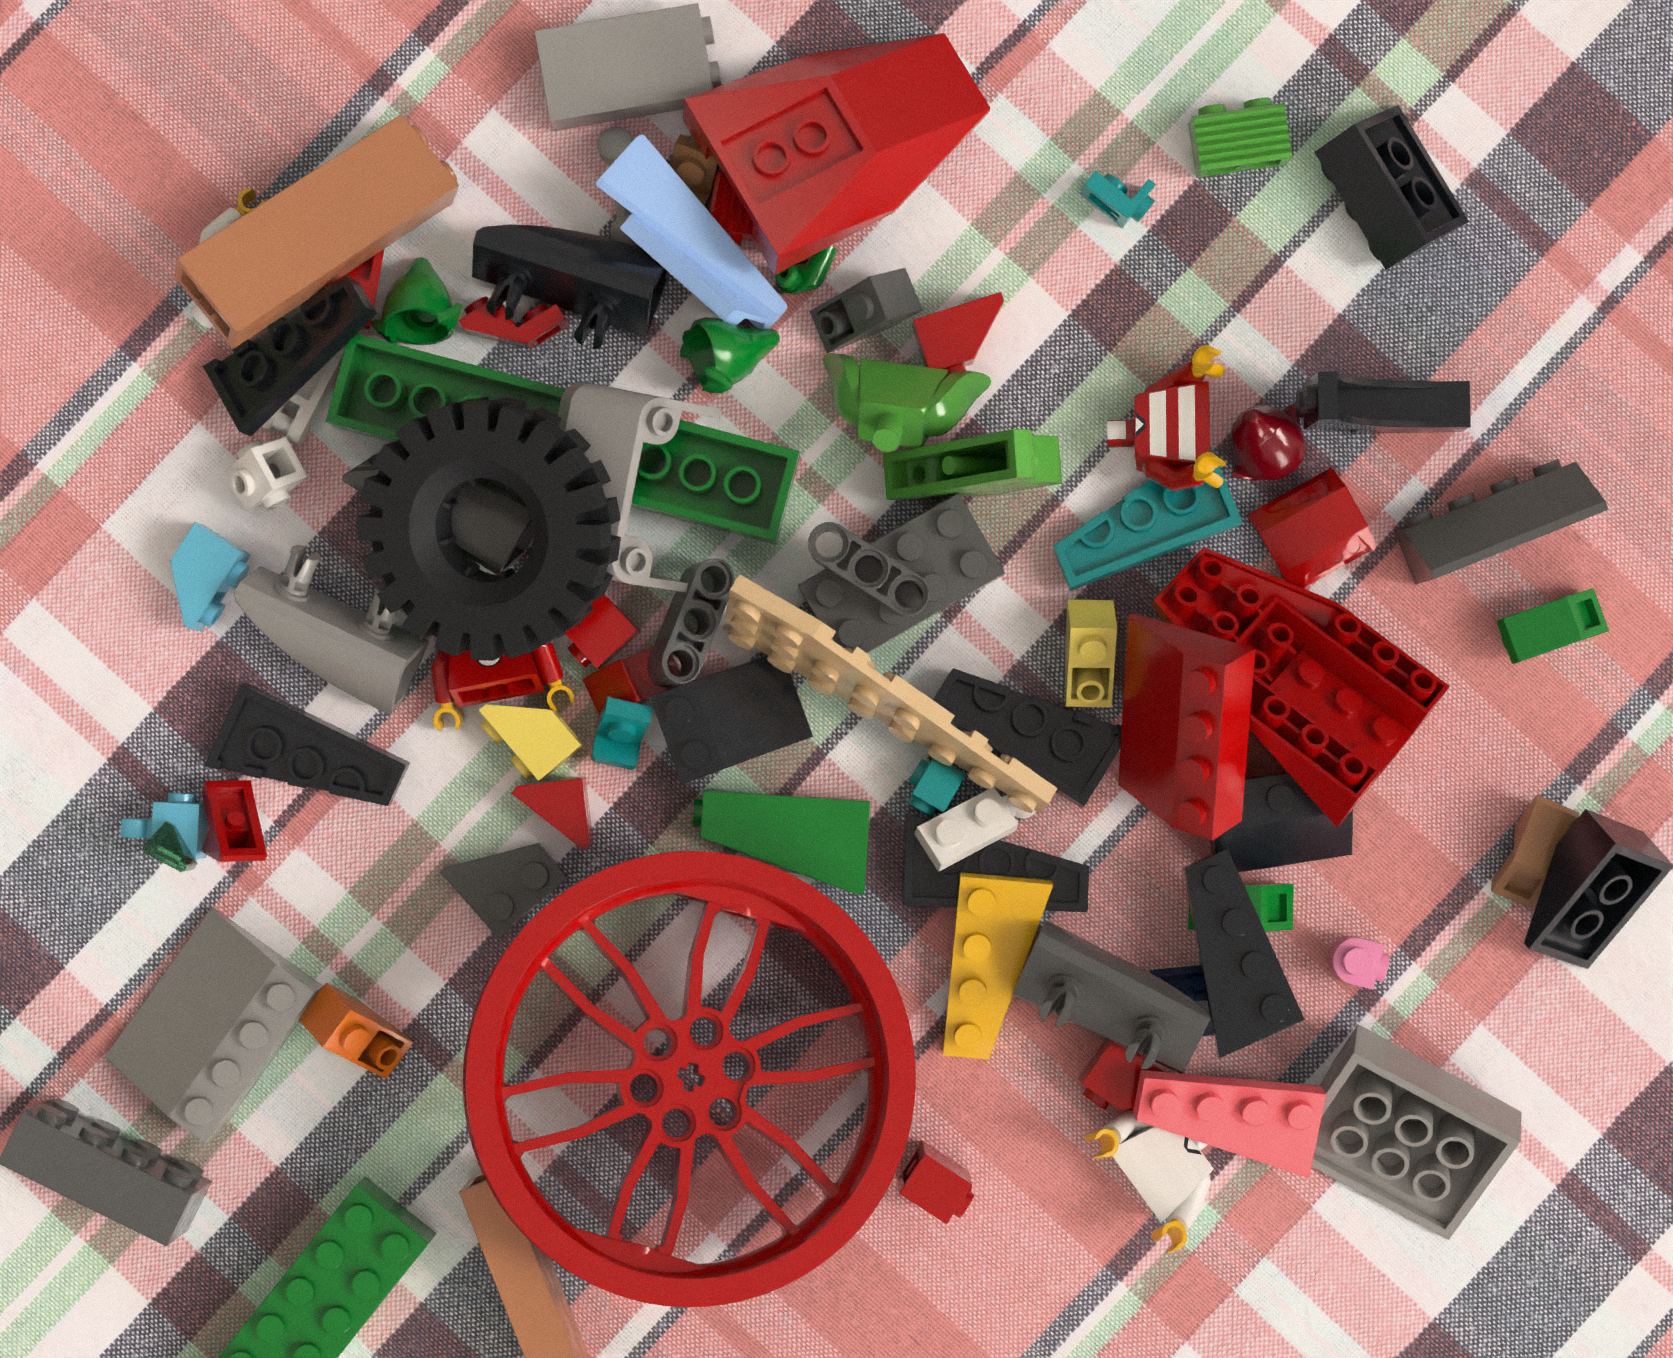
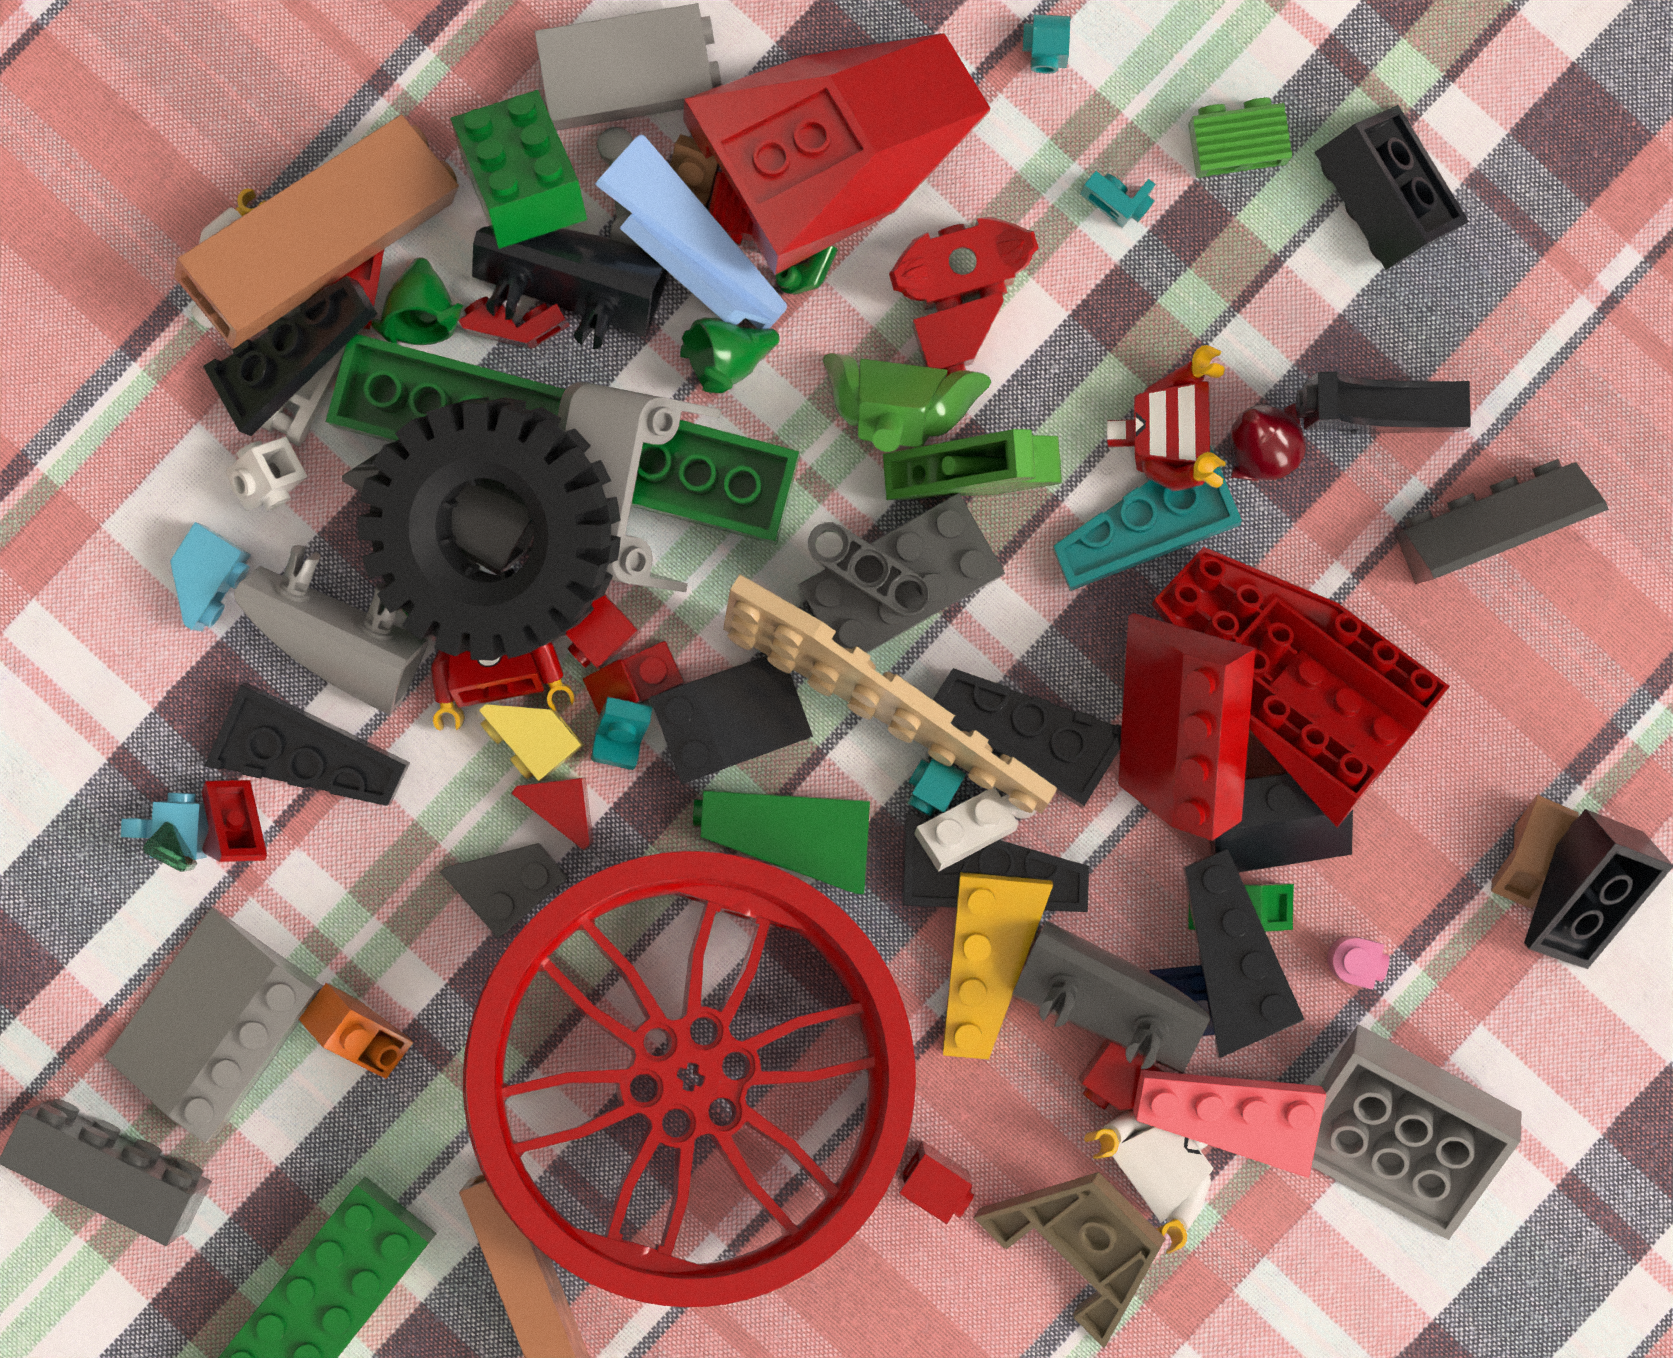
(519, 169): none -> green brick
(673, 635): dark grey beam -> none
(866, 309): dark grey slope -> none
(1000, 254): none -> red piece
(1048, 42): none -> teal plate
(1090, 653): light yellow slope -> none
(1093, 1232): none -> dark tan wing
(1313, 529): red slope -> none
(1552, 625): green slope -> none

